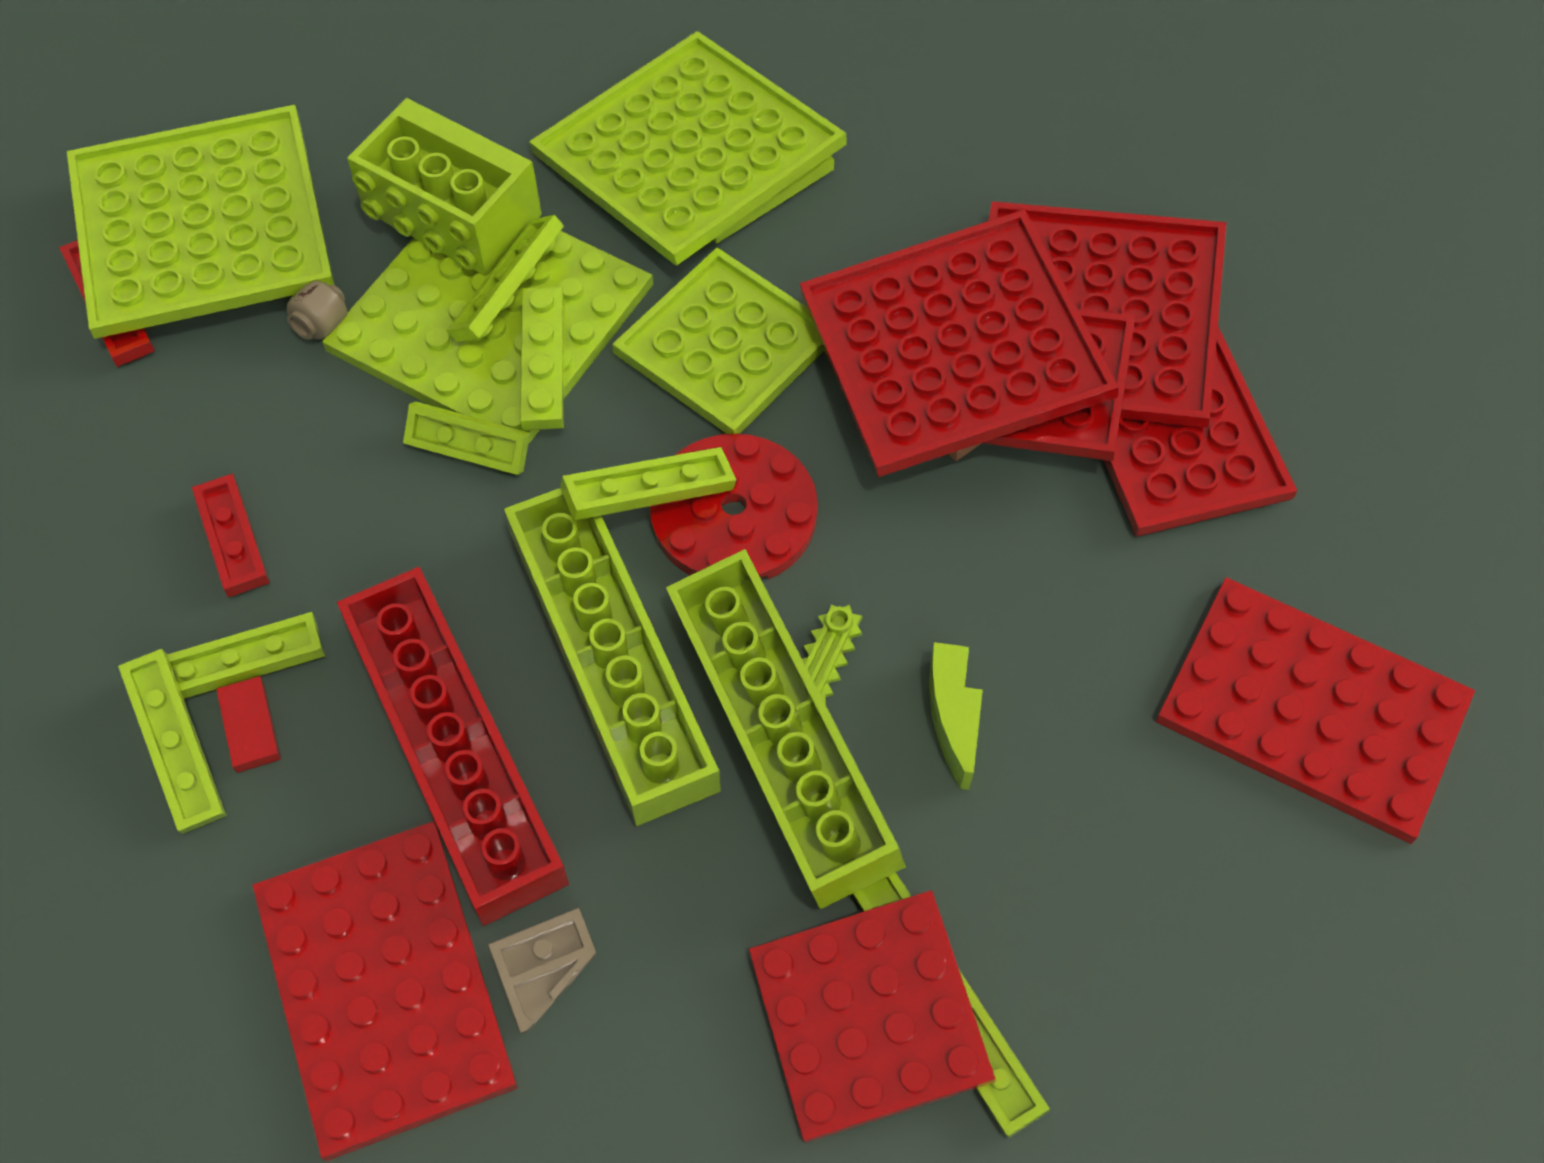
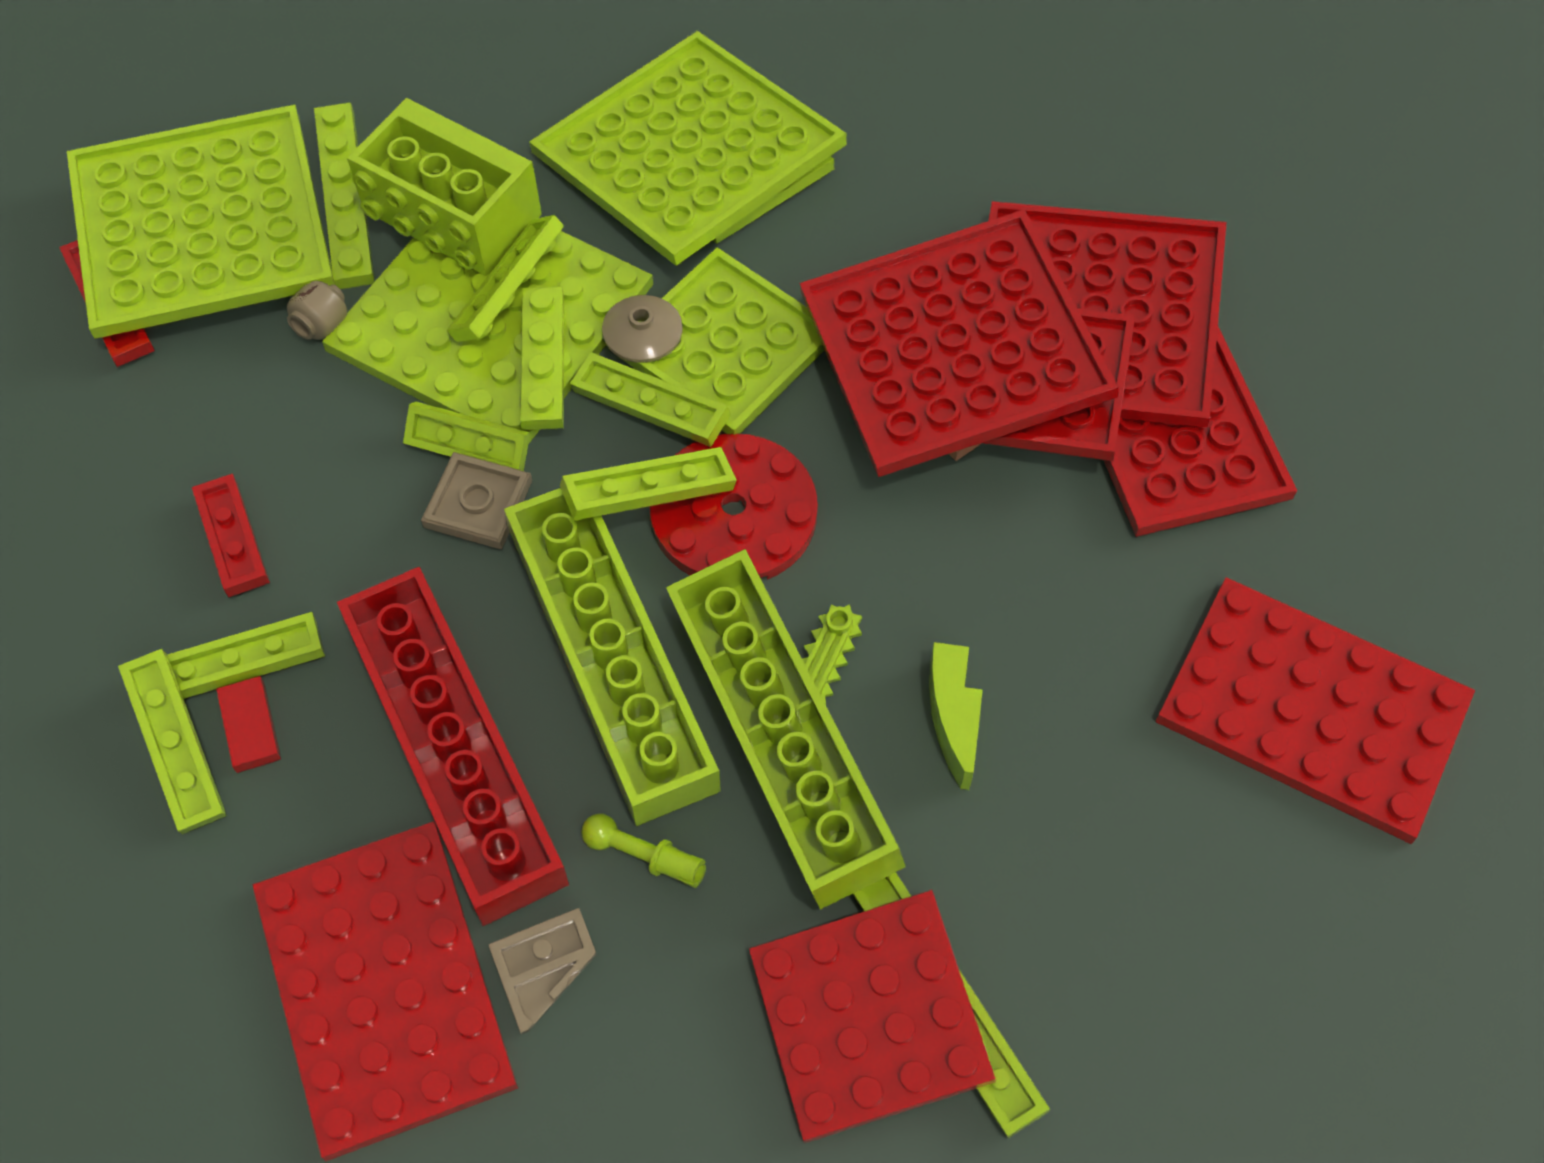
(344, 216): none -> lime plate
(473, 500): none -> dark tan plate
(601, 832): none -> lime pin
(642, 340): none -> dark tan dish
(650, 399): none -> lime plate

